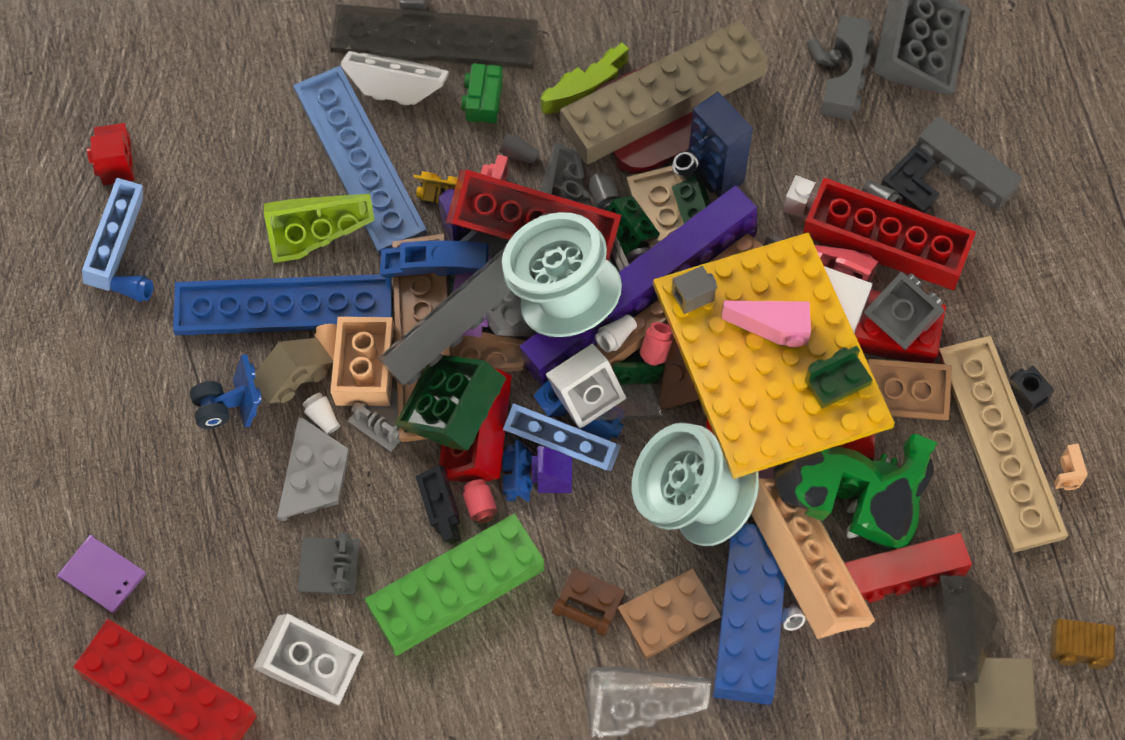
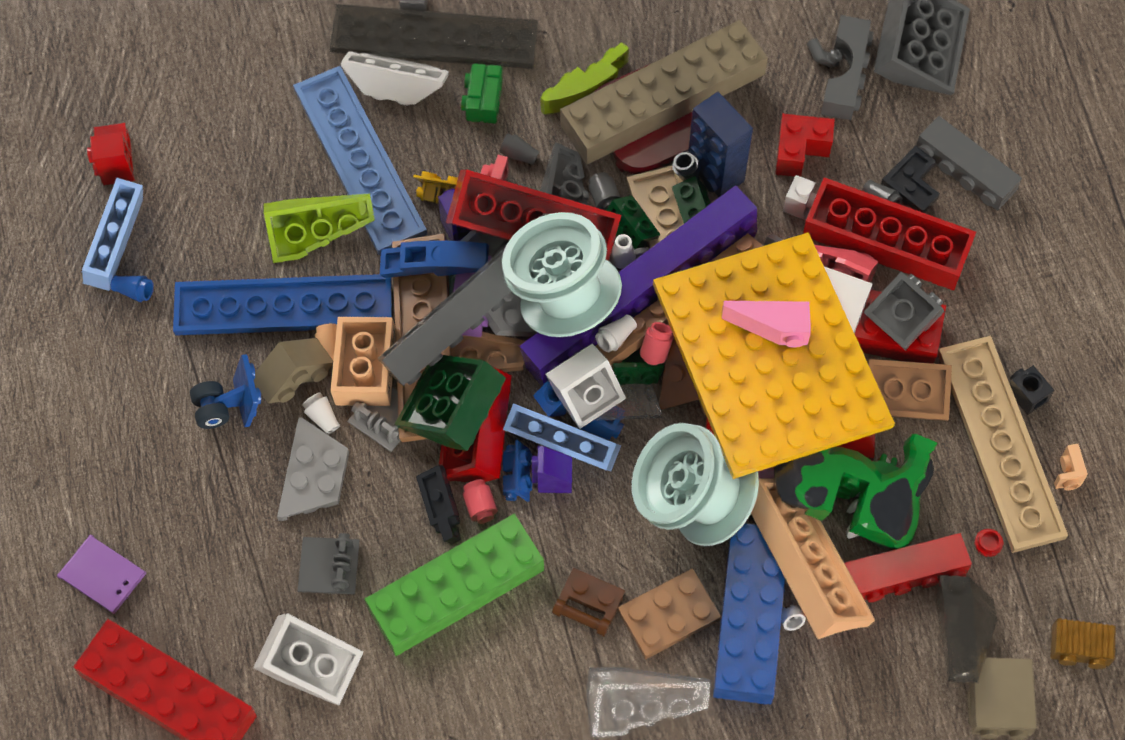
(622, 252): none -> white cone
(694, 289): dark grey brick -> none
(802, 137): none -> red brick
(837, 376): dark green bracket -> none
(988, 542): none -> red plate

